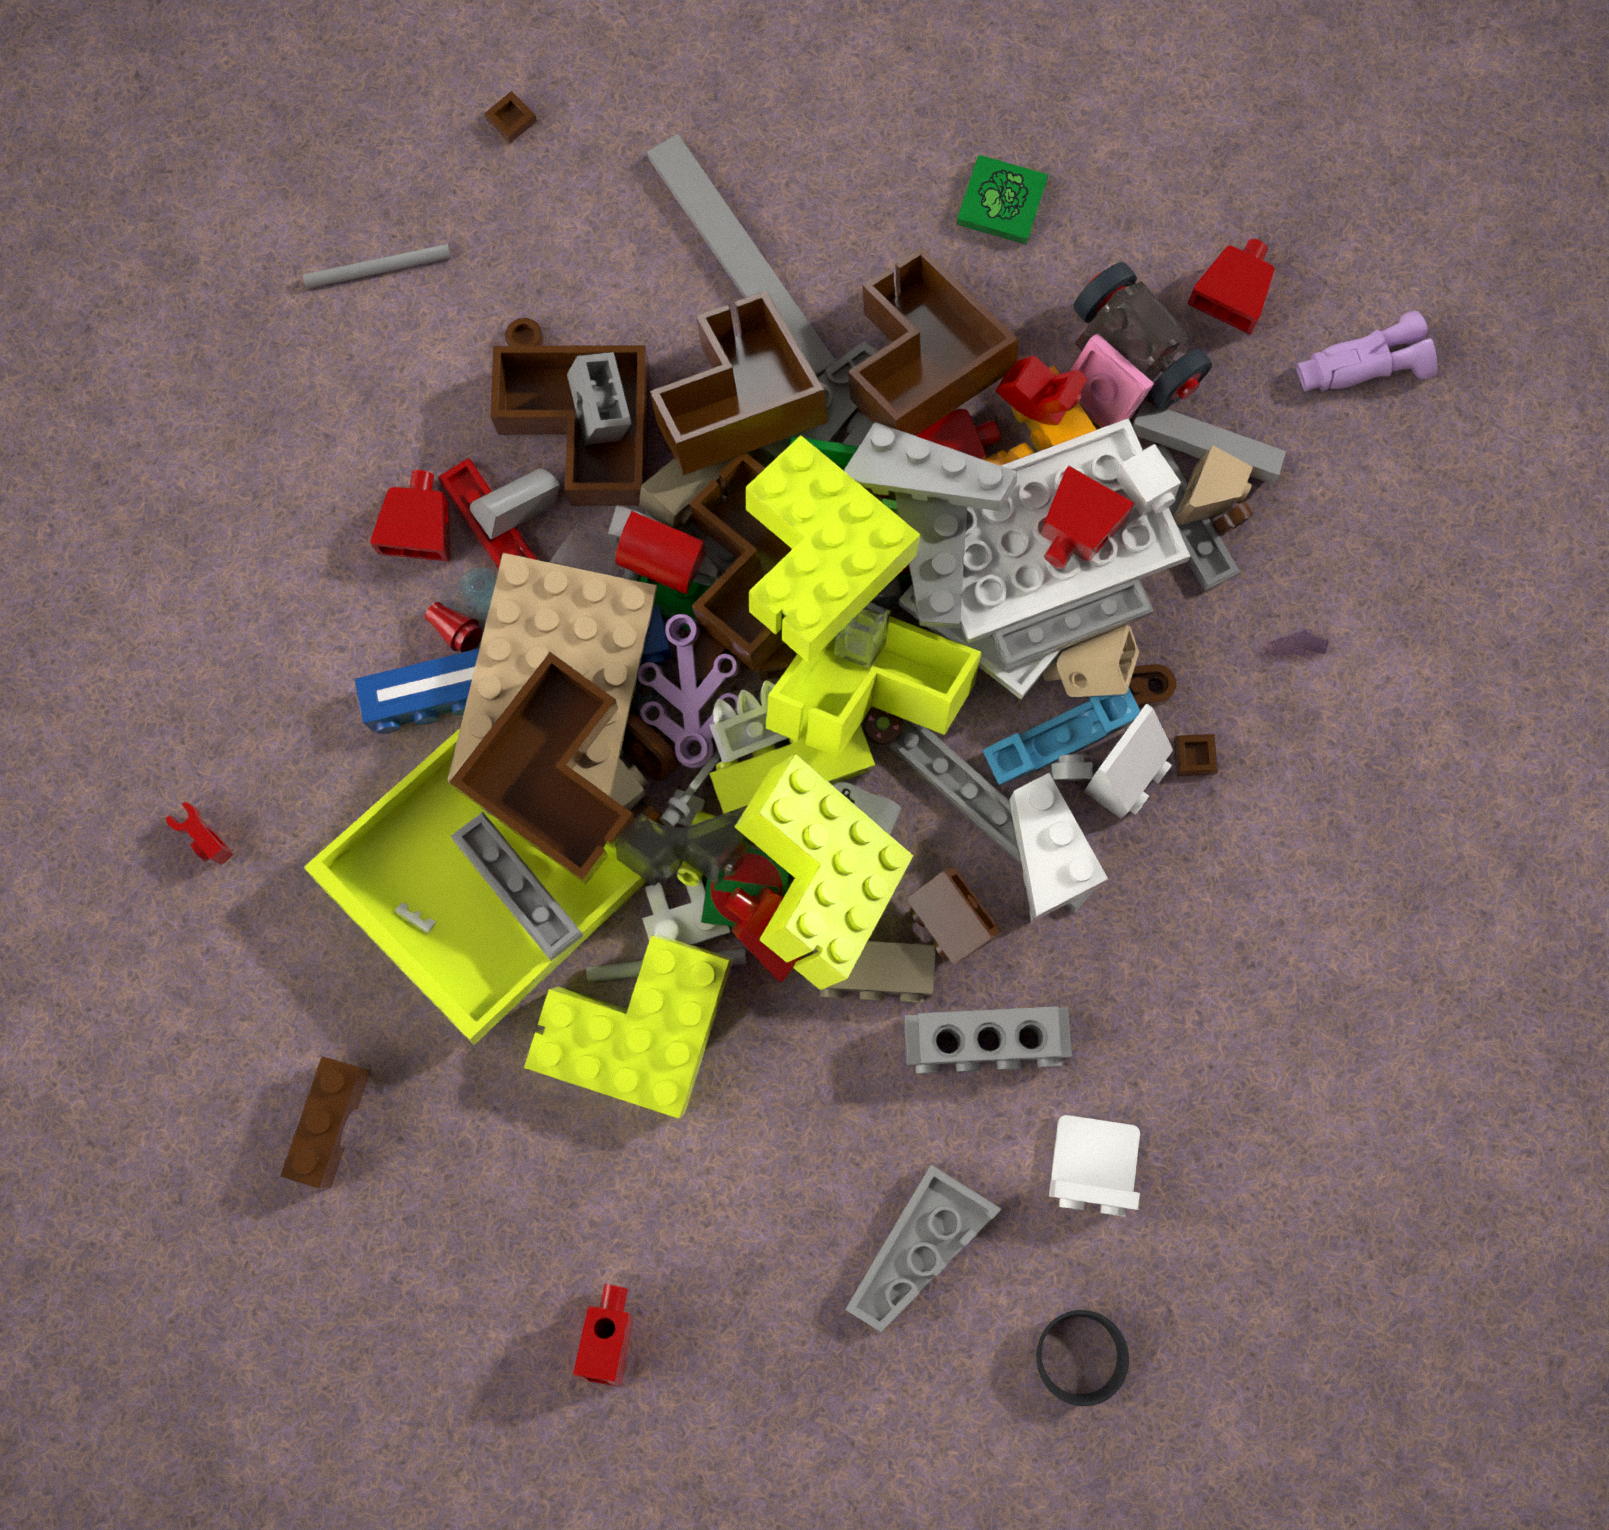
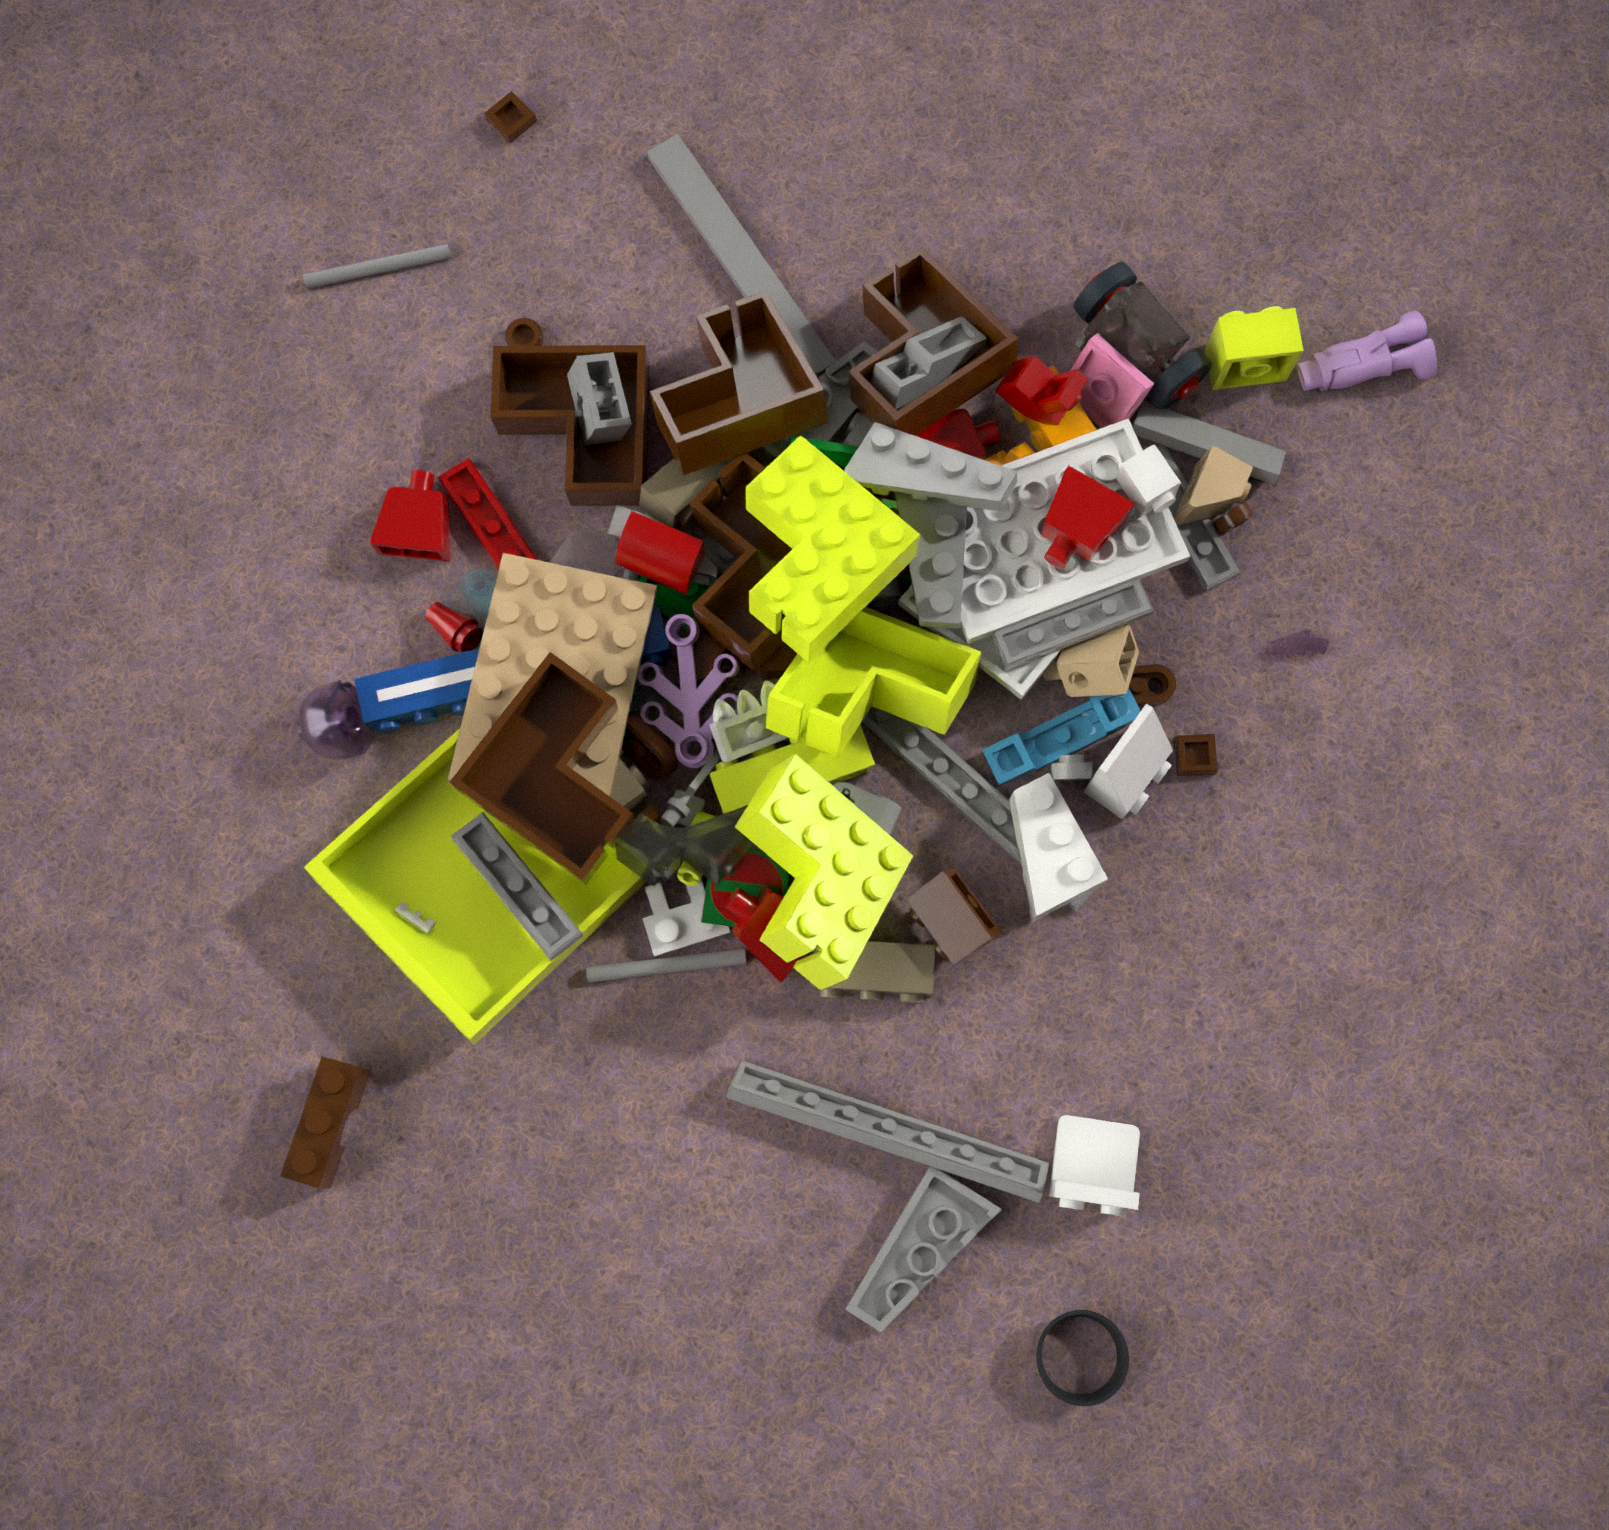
(206, 842): red plate -> none
(329, 717): none -> clear purple cylinder
(516, 502): light grey brick -> none
(599, 1358): red torso -> none
(642, 1051): neon yellow piece -> none
(864, 636): clear brick -> none
(882, 726): reddish brown tile -> none
(889, 1131): none -> light grey tile
(926, 361): none -> light grey slope
(1002, 199): green tile -> none
(1048, 1023): light grey brick -> none
(1235, 286): red torso -> none
(1254, 347): none -> neon yellow brick

